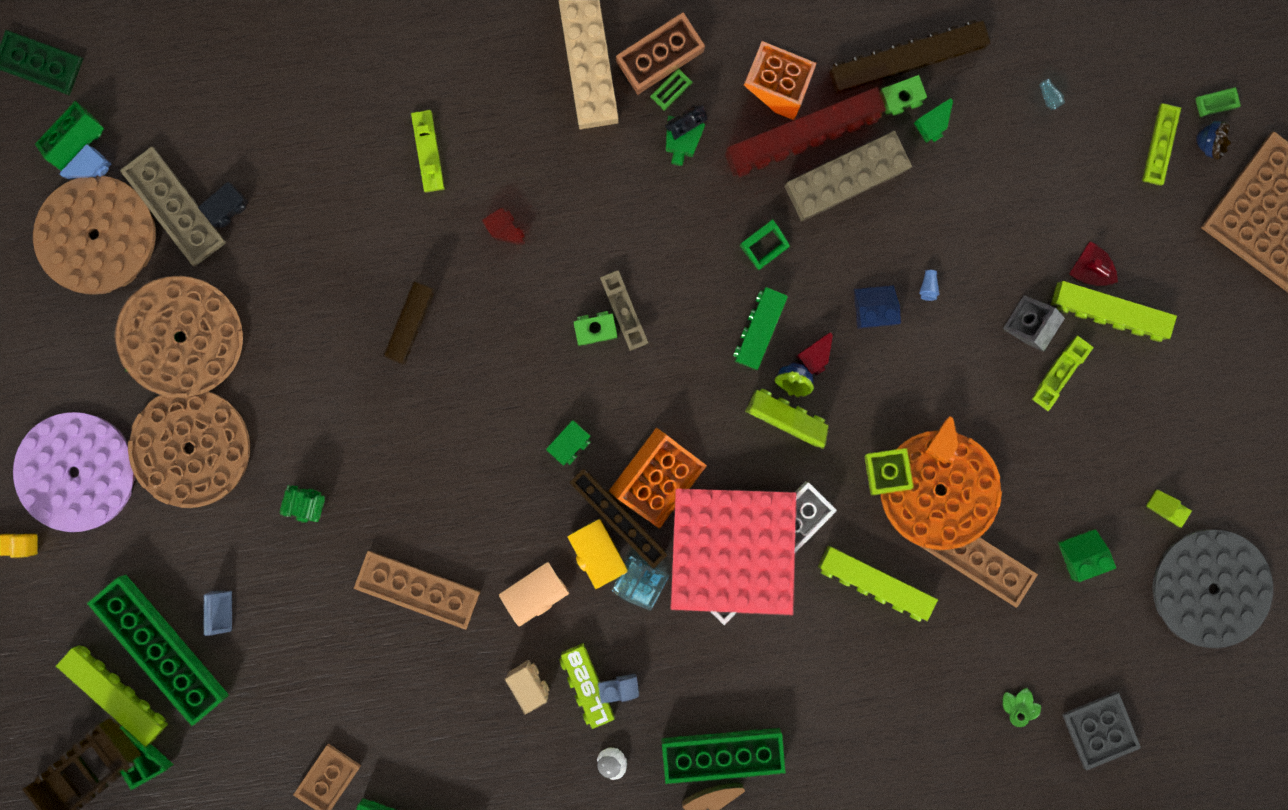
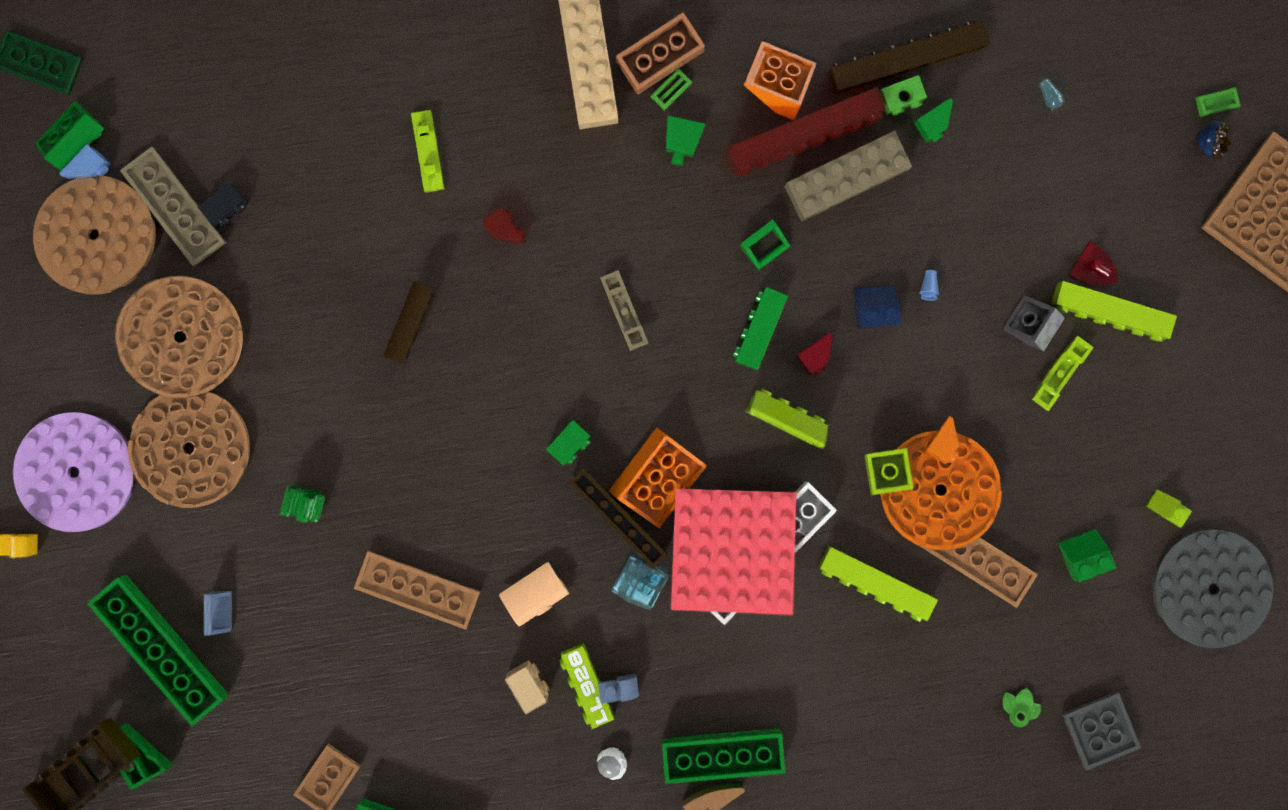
(112, 695): lime brick -> none
(585, 336): bright green brick -> none
(597, 554): yellow panel -> none
(691, 118): black hinge -> none
(795, 379): lime hair -> none
(1161, 144): lime tile -> none

